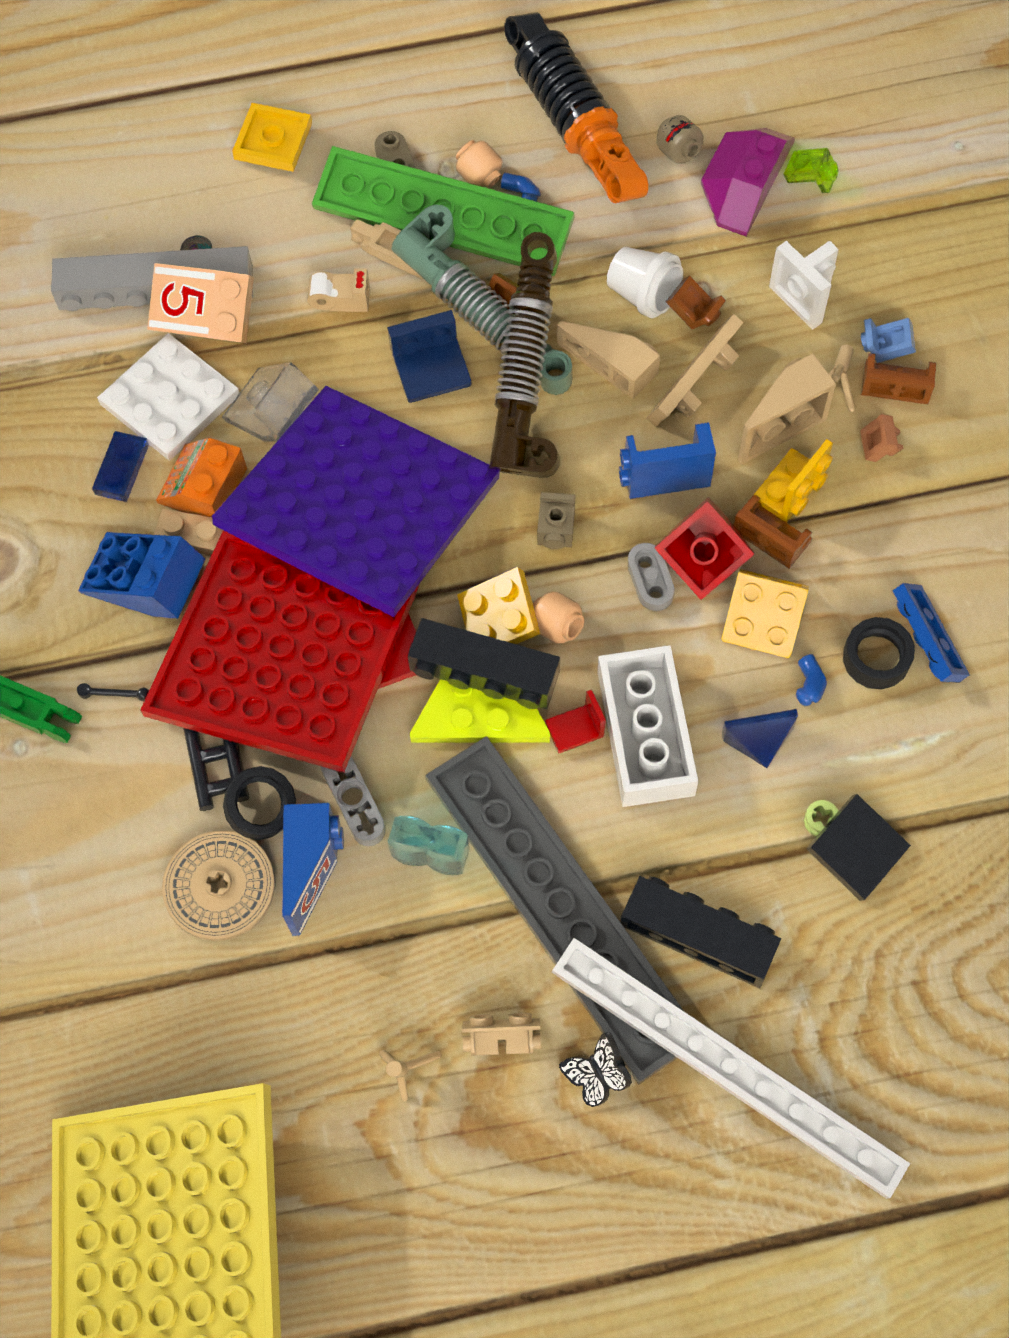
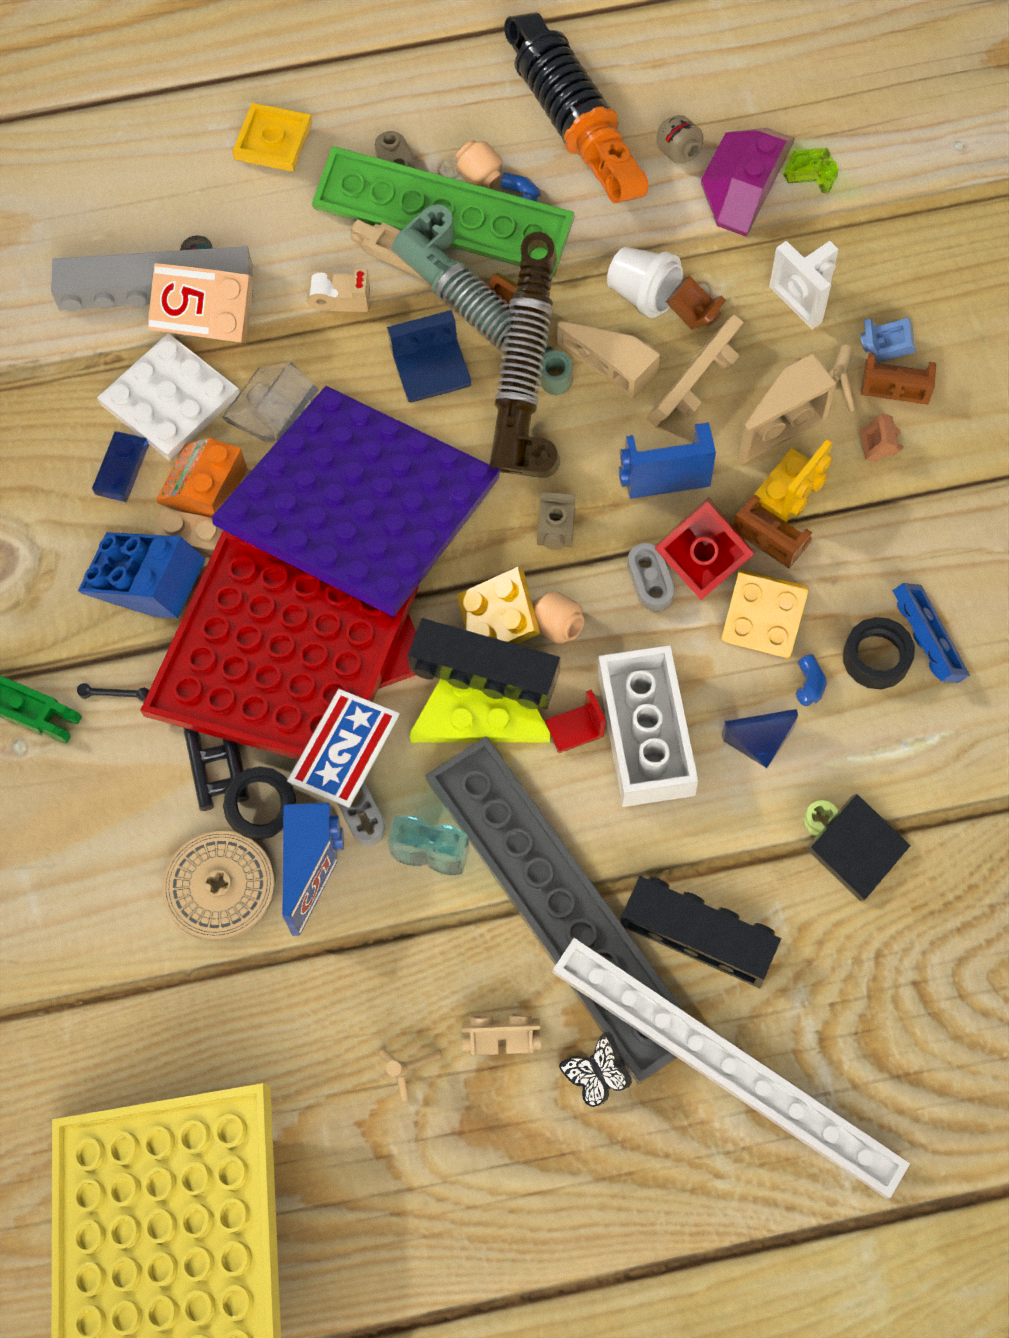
(343, 748): none -> sticker

